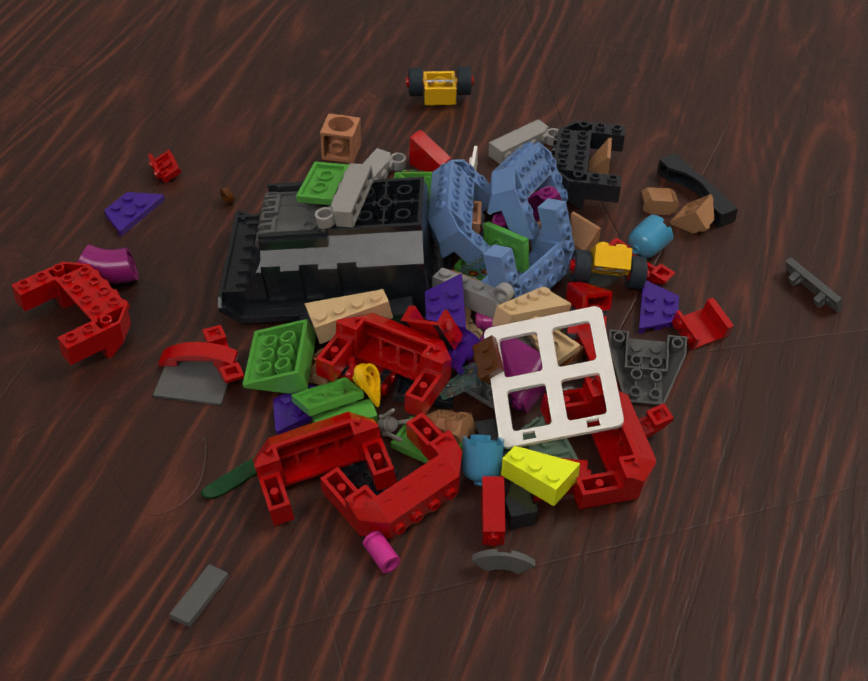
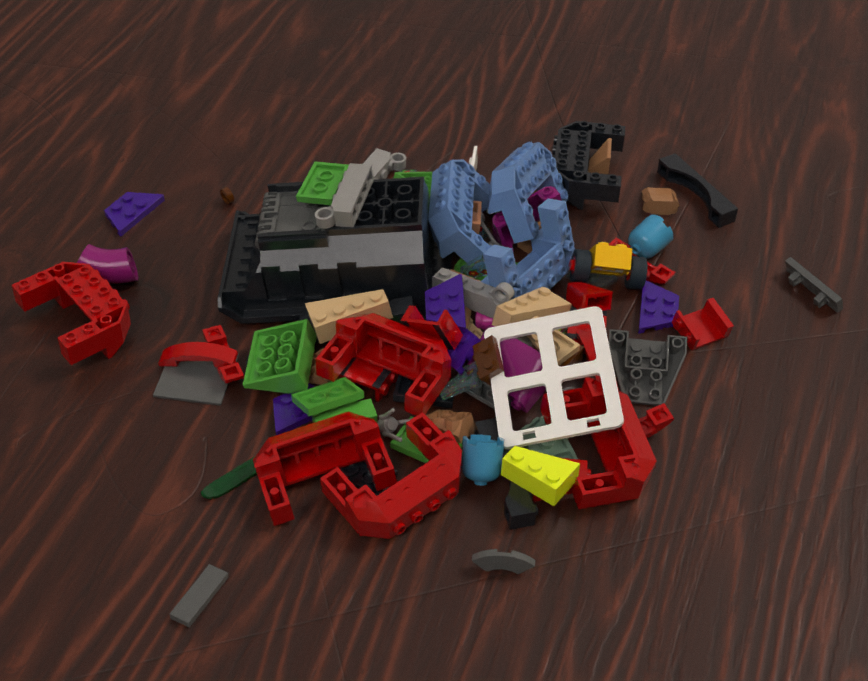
(165, 166): red bracket -> none
(340, 138): nougat brick -> none
(366, 378): yellow piece -> none
(381, 552): dark pink piece -> none
(425, 153): red slope -> none
(439, 86): brick -> none
(492, 510): red slope -> none
(500, 236): bright green plate -> none
(535, 131): light grey hinge -> none
(584, 232): medium nougat slope -> none
(695, 215): medium nougat slope -> none

